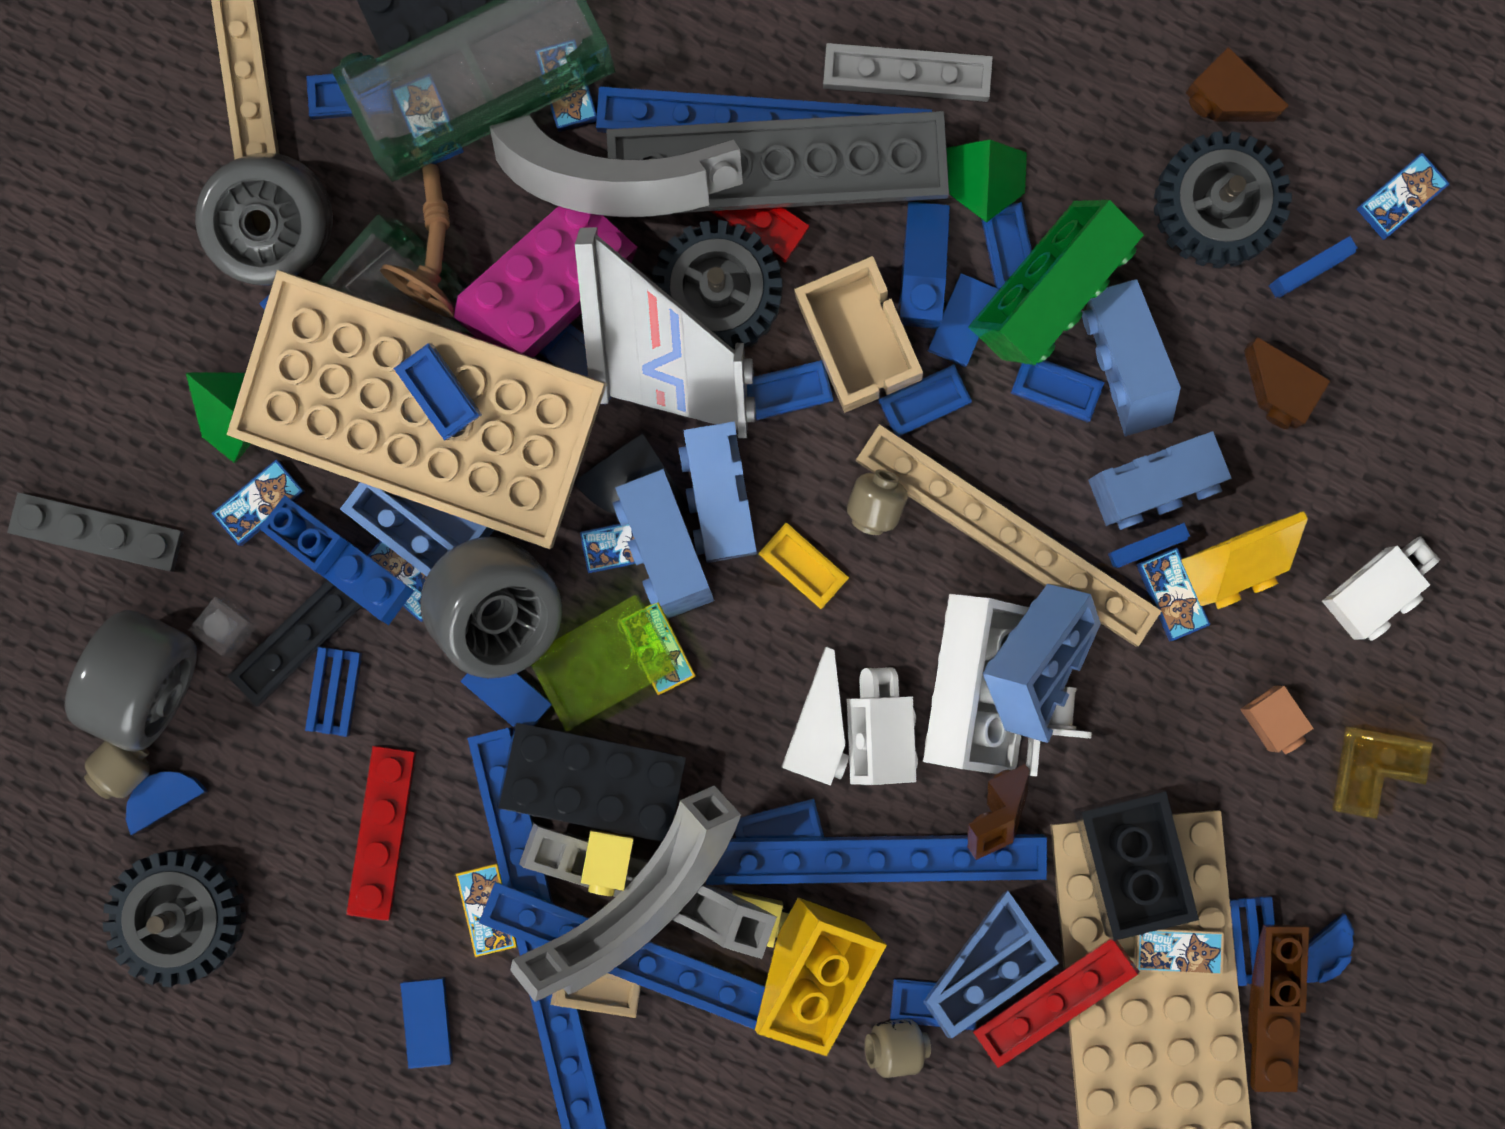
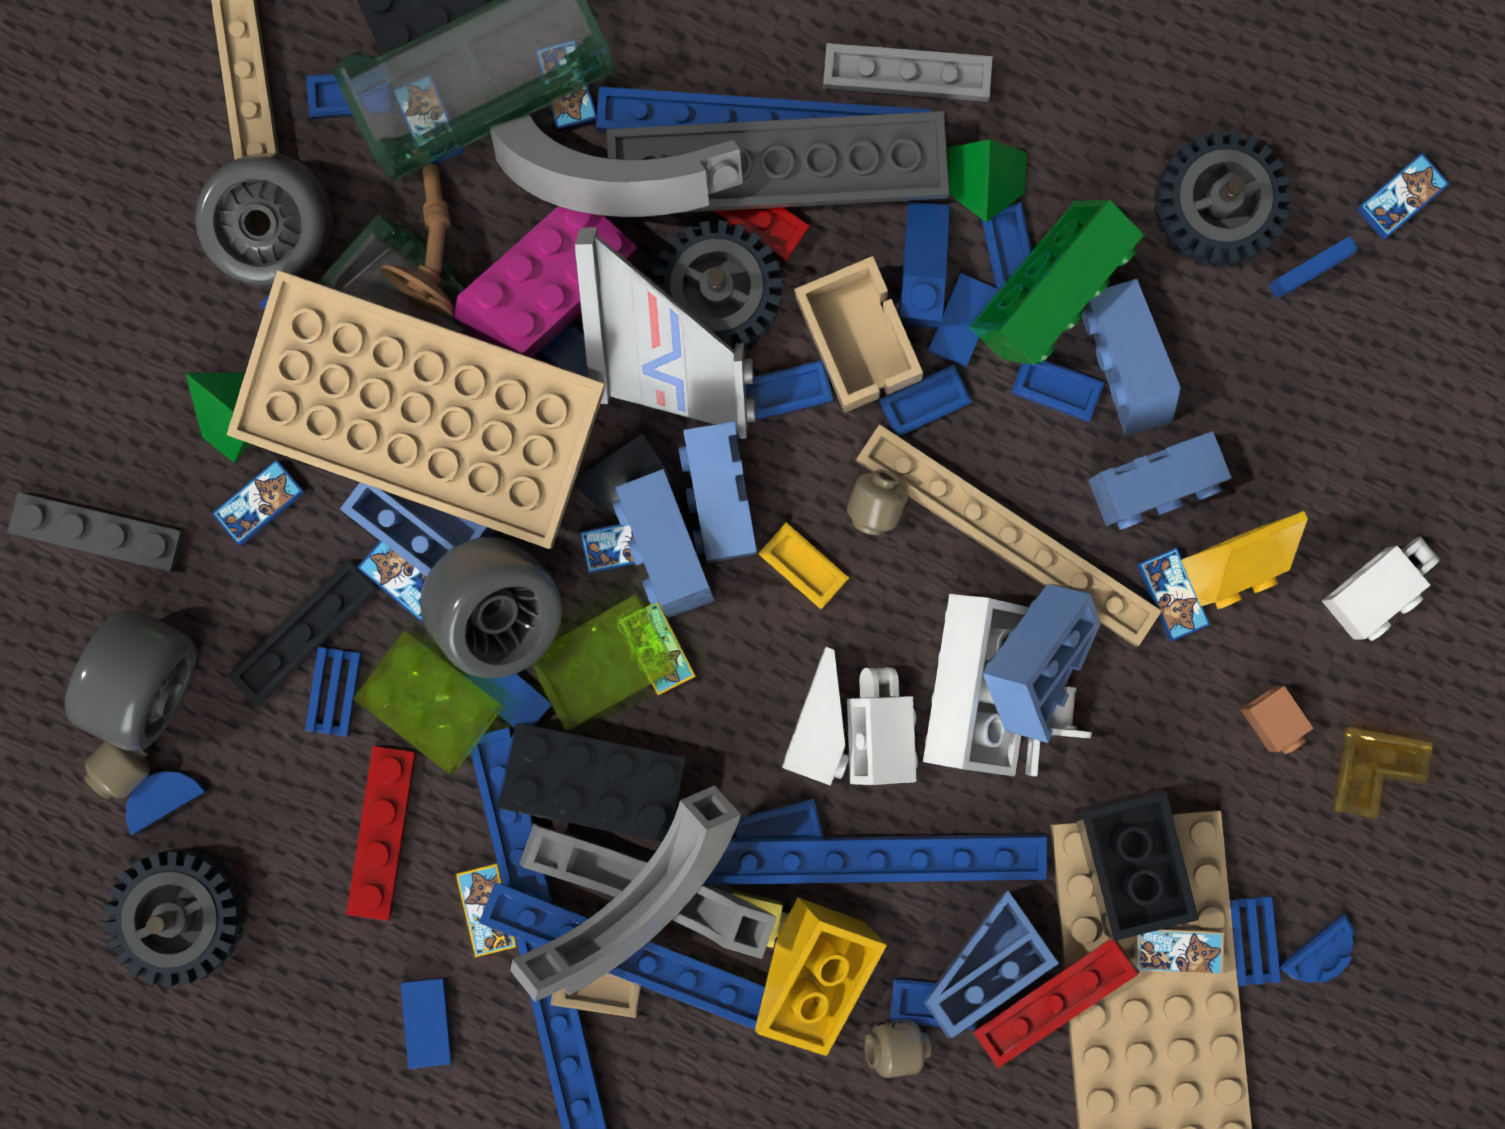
(224, 627): clear brick -> none
(336, 560): blue slope -> none
(428, 702): none -> clear neon green plate
(437, 391): blue tile -> none
(606, 862): light yellow brick -> none
(1006, 800): reddish brown slope -> none
(1149, 545): blue tile -> none
(1234, 93): reddish brown slope -> none
(1276, 1005): reddish brown slope -> none
(1283, 385): reddish brown slope -> none

